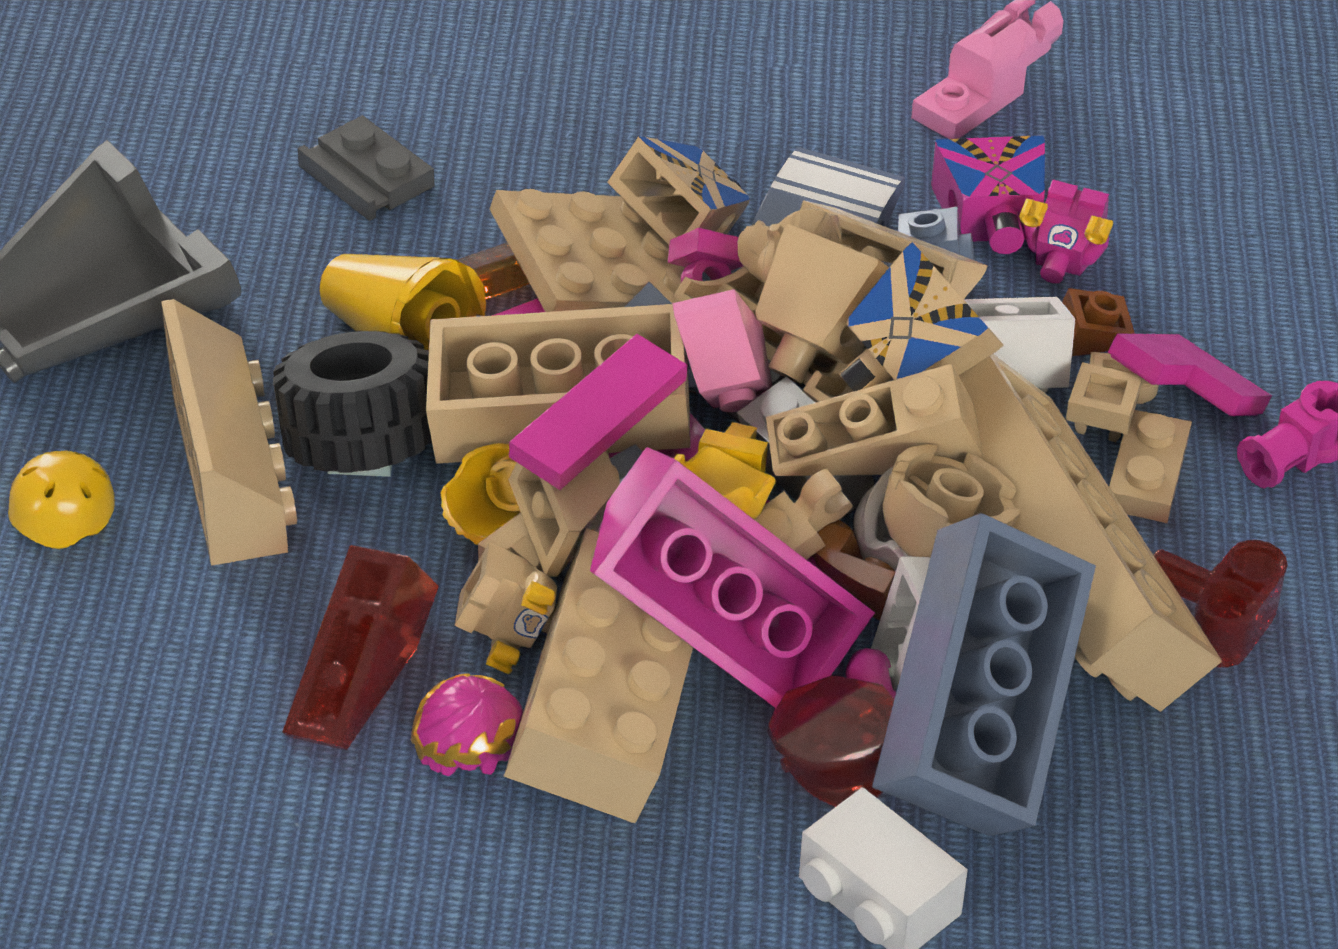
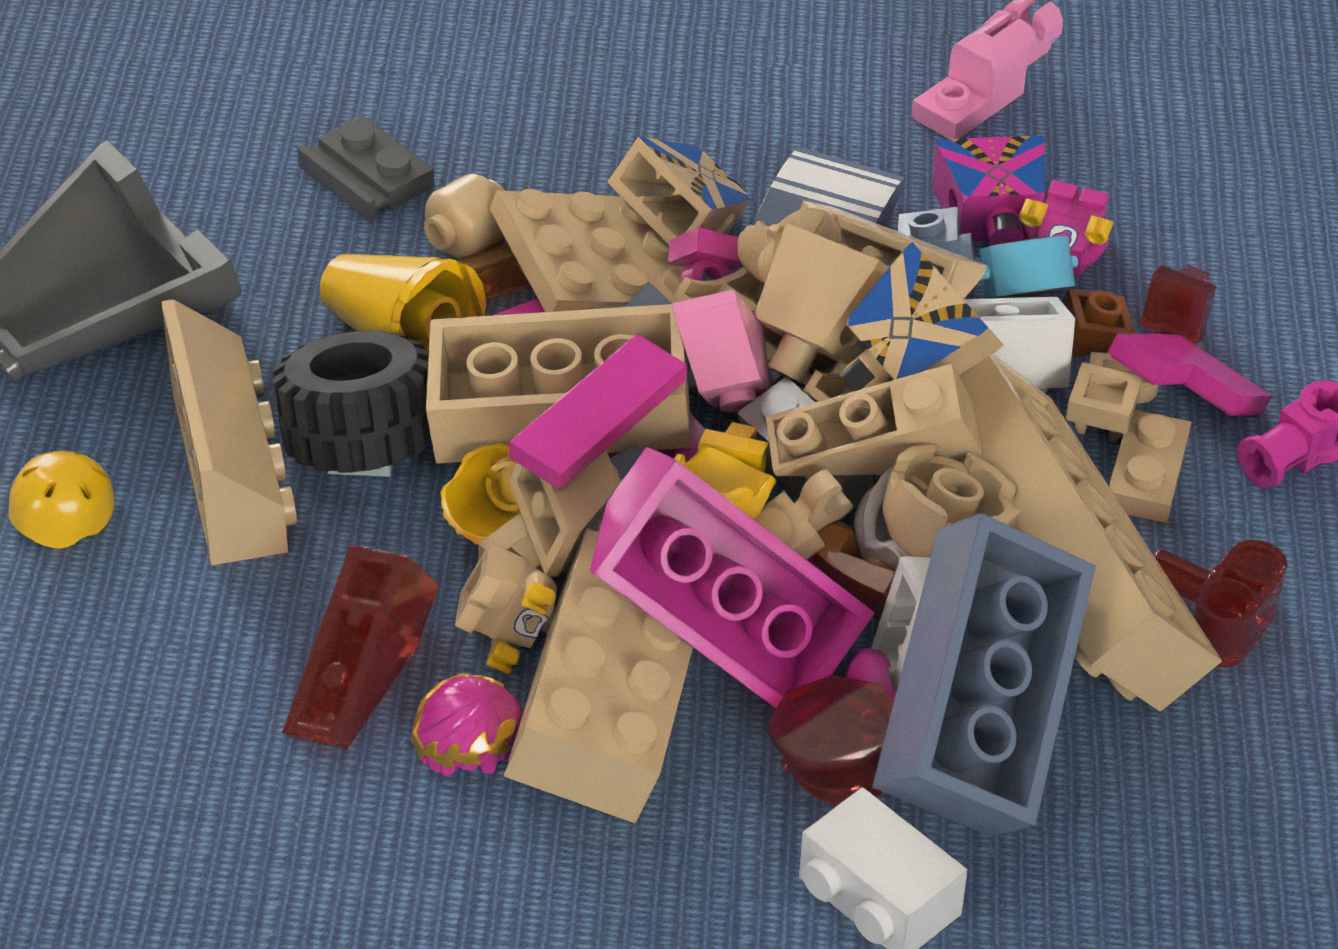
(461, 218): none -> tan head
(1028, 267): none -> medium azure piece
(1179, 302): none -> clear red tile

